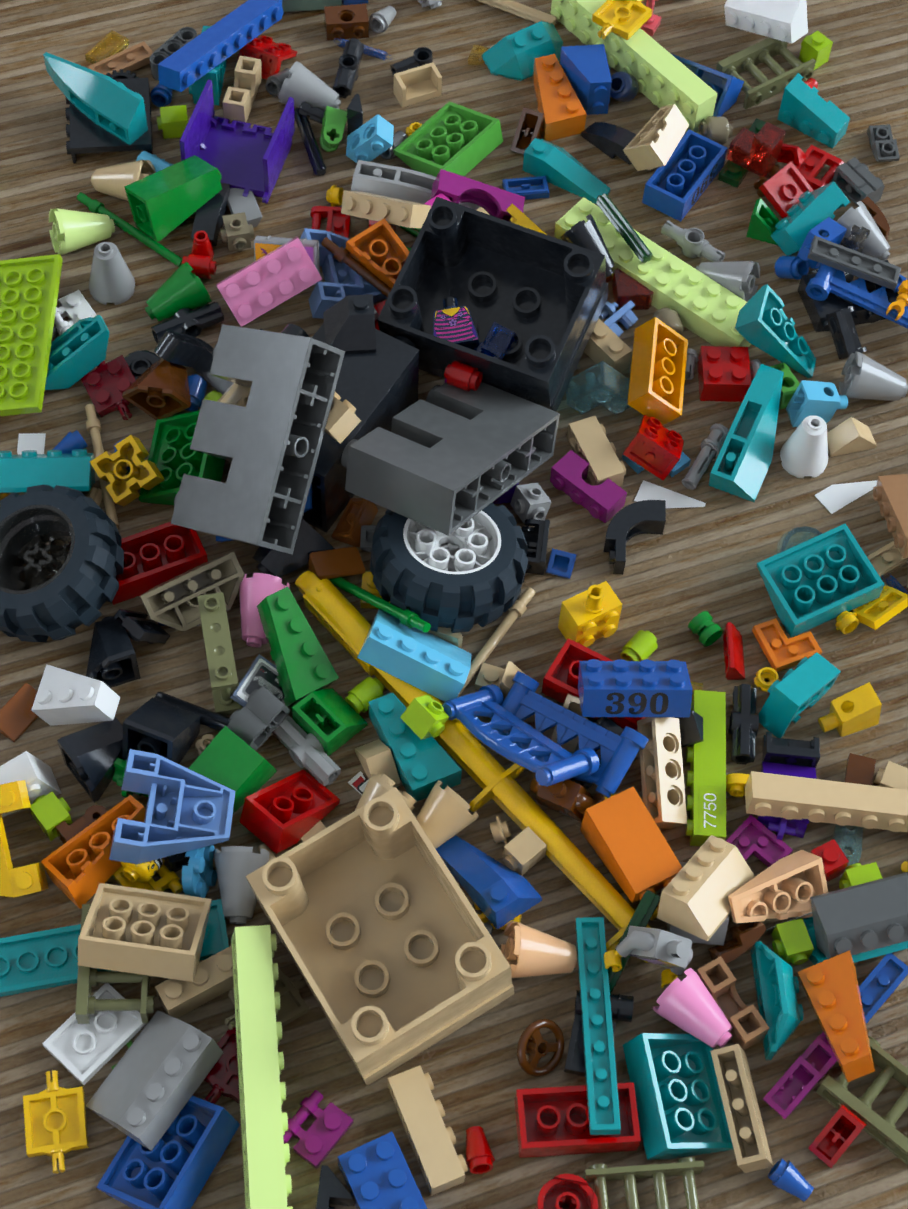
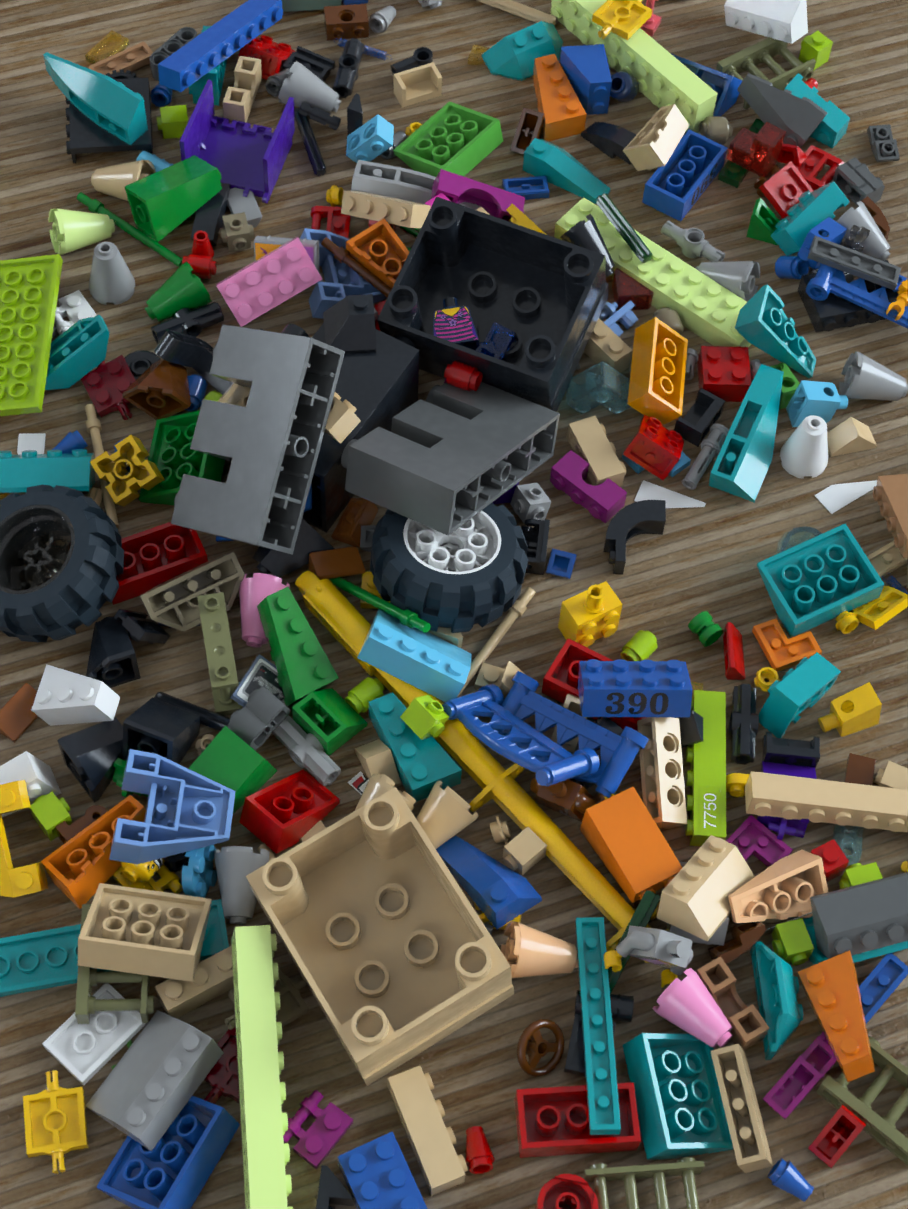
(314, 62): none -> black plate
(332, 126): bright green piece -> none
(700, 417): none -> black panel
(780, 108): none -> dark grey wedge
(844, 332): black hinge -> none

